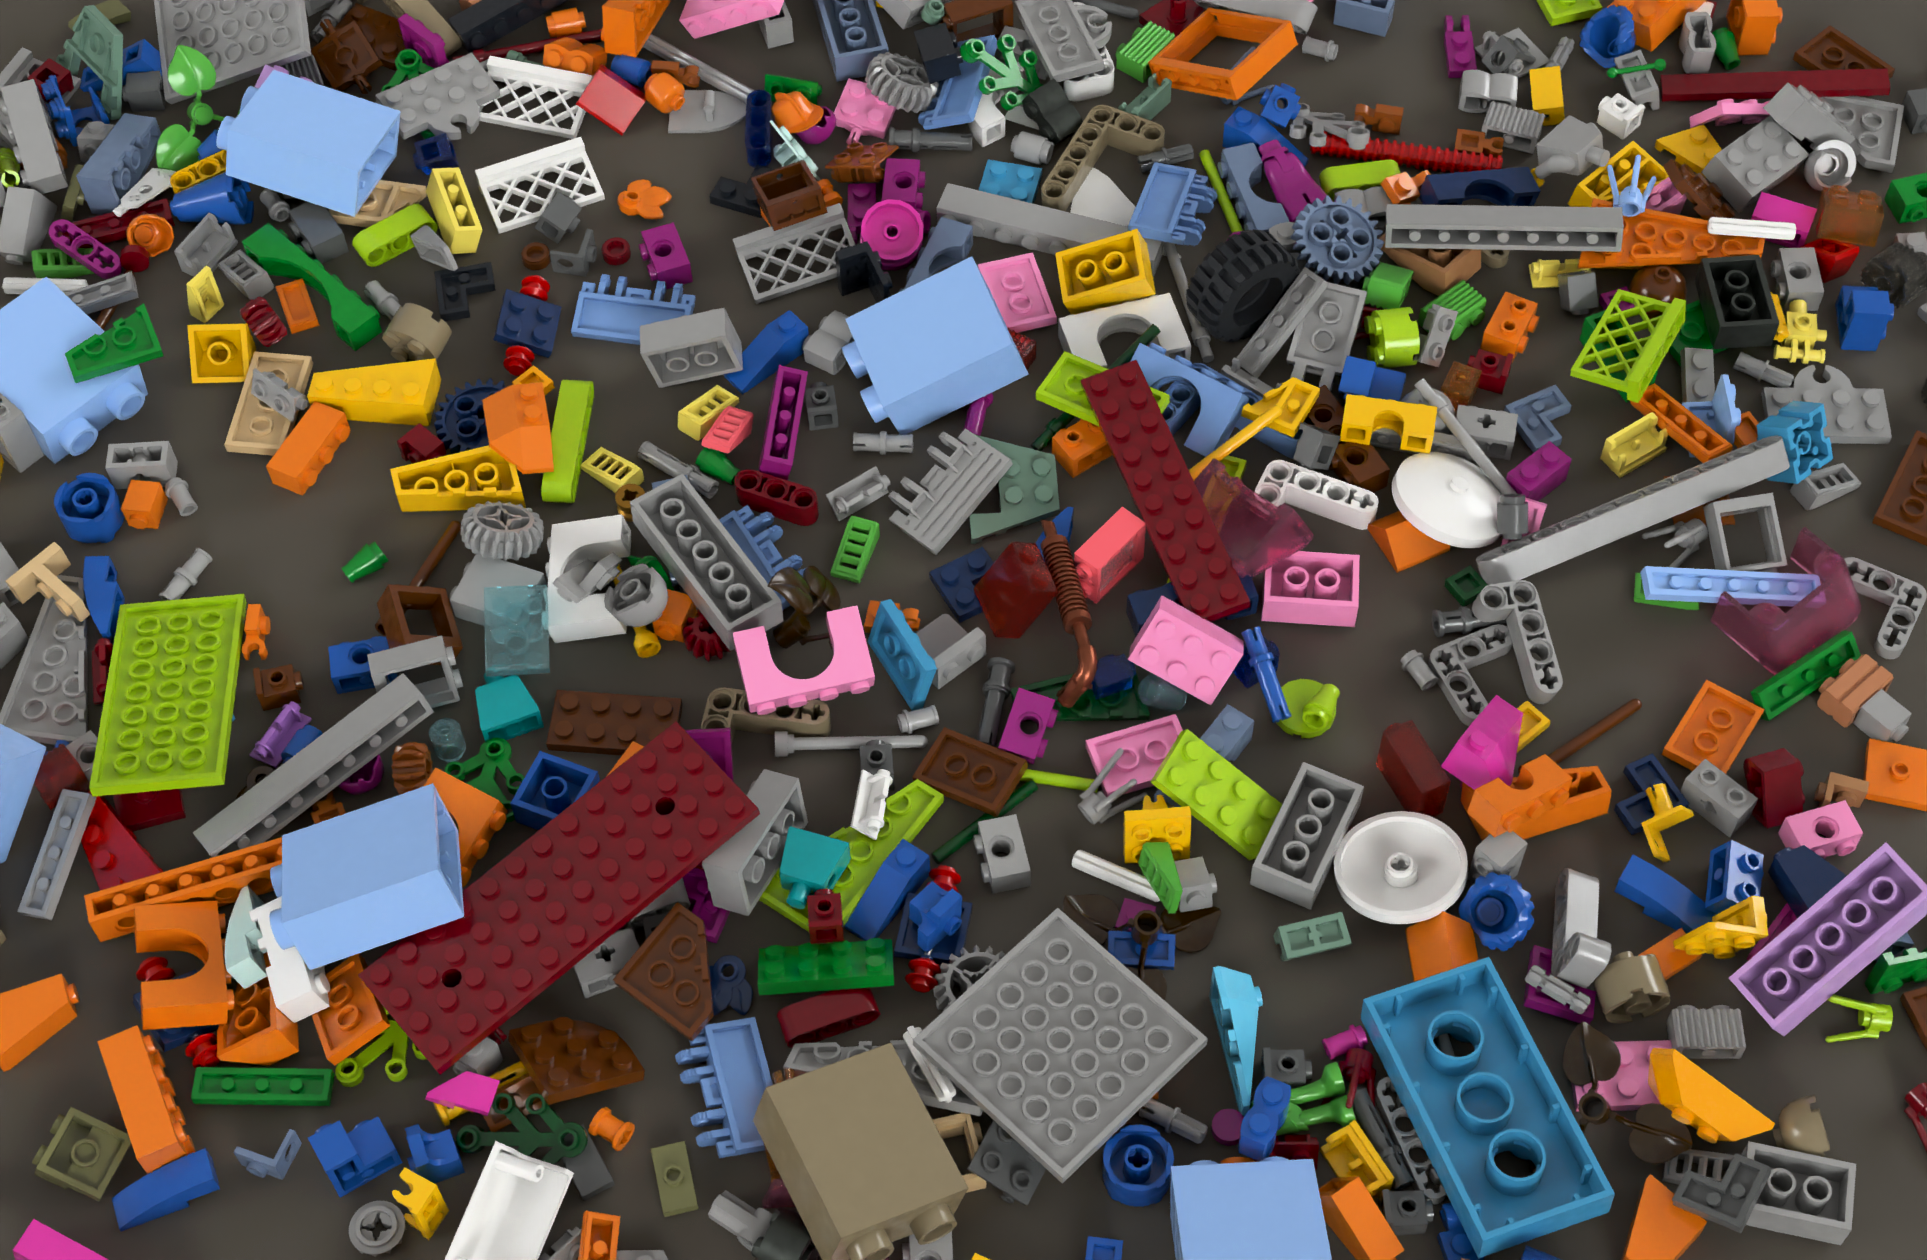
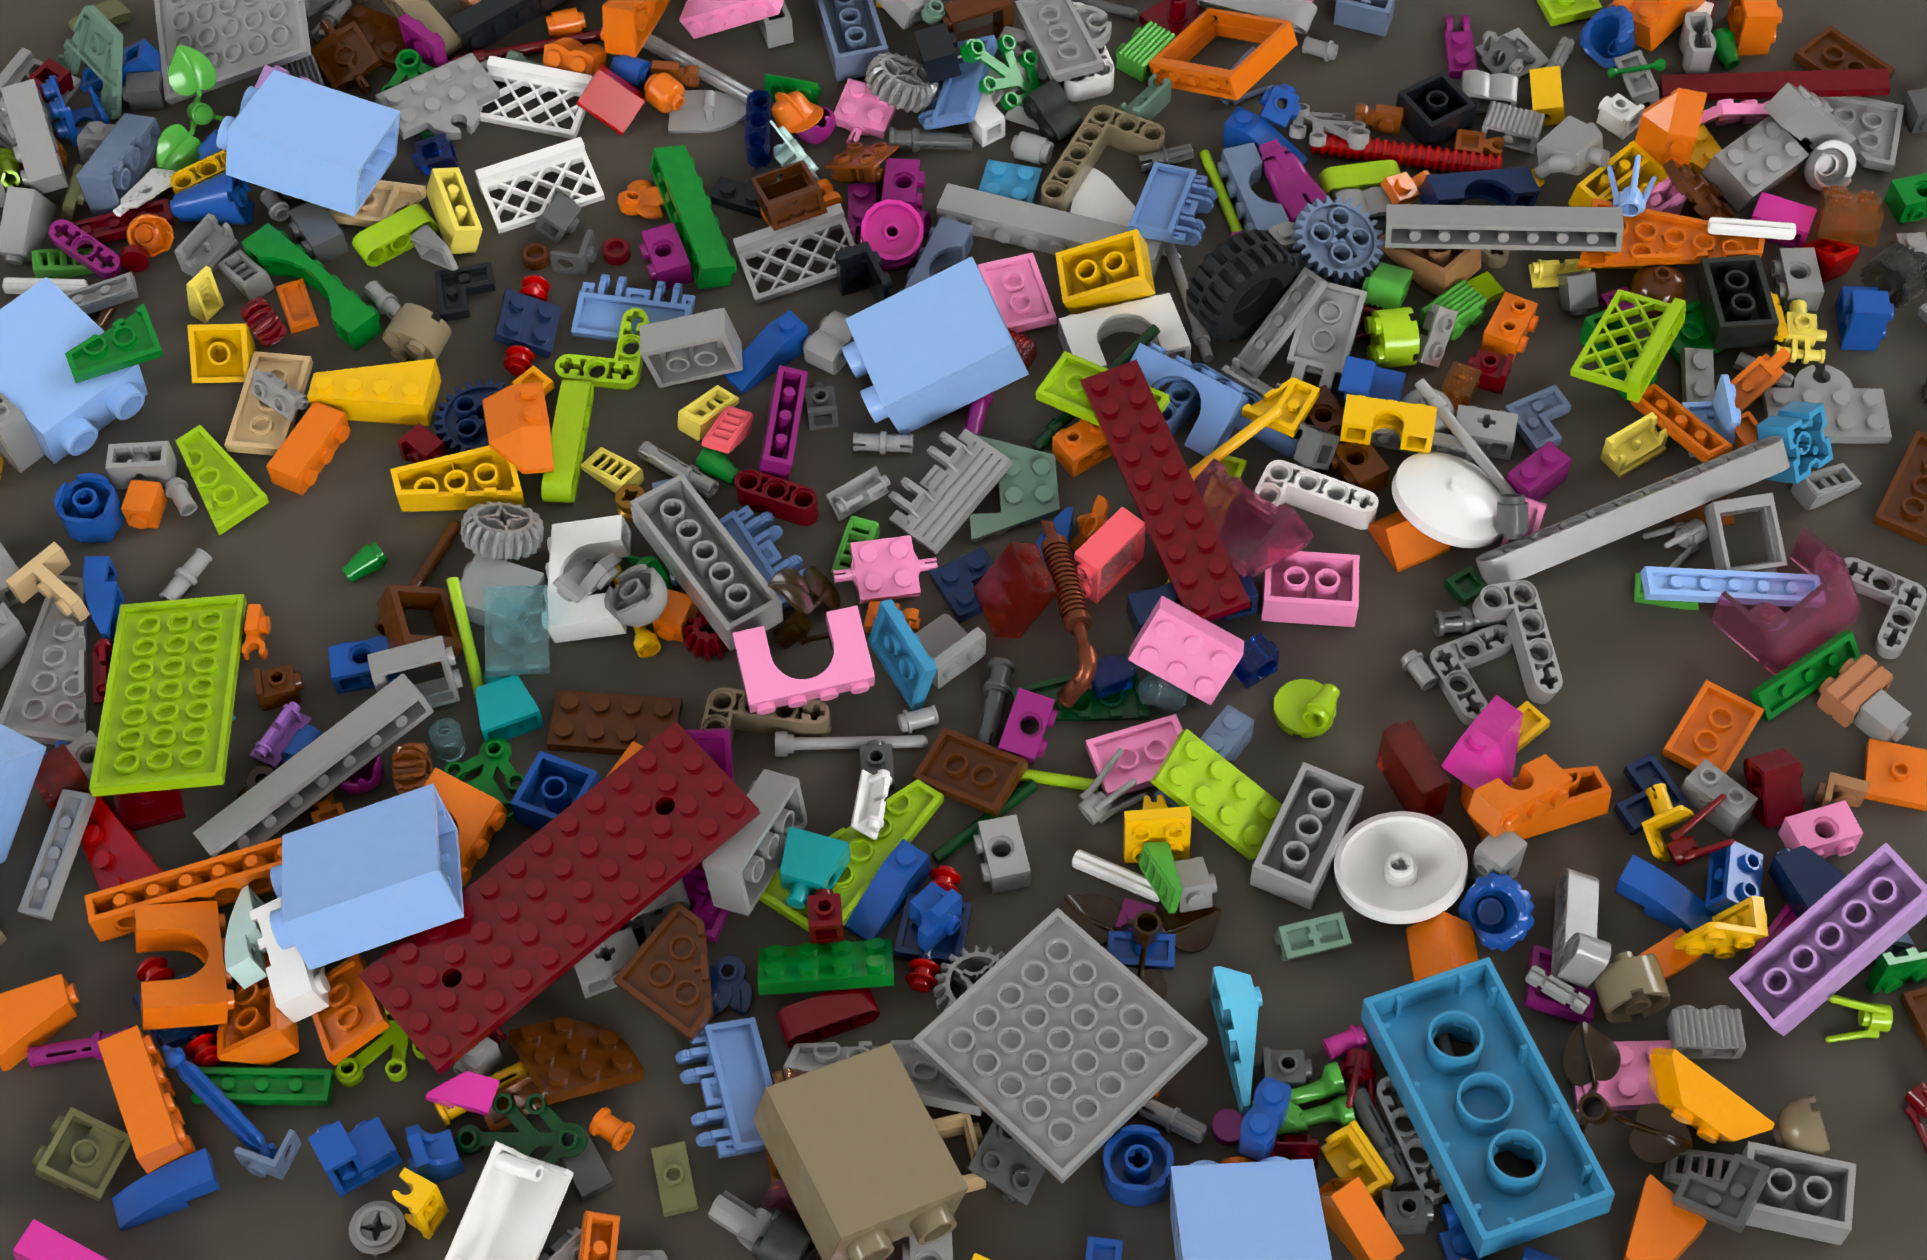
(43, 1054): none -> magenta pin
(218, 1102): none -> blue wheel
(220, 481): none -> lime wing
(465, 633): none -> lime bar
(619, 363): none -> lime beam
(692, 216): none -> green brick
(885, 569): none -> bright pink plate
(939, 1083): white axle -> none
(1090, 522): none -> orange plate
(1266, 674): blue pin -> none
(1435, 109): none -> black brick
(1487, 287): none -> lime tile
(1594, 731): reddish brown piece -> none
(1671, 126): none -> orange wedge
(1686, 849): none -> dark red plant
(1759, 378): none -> orange hinge

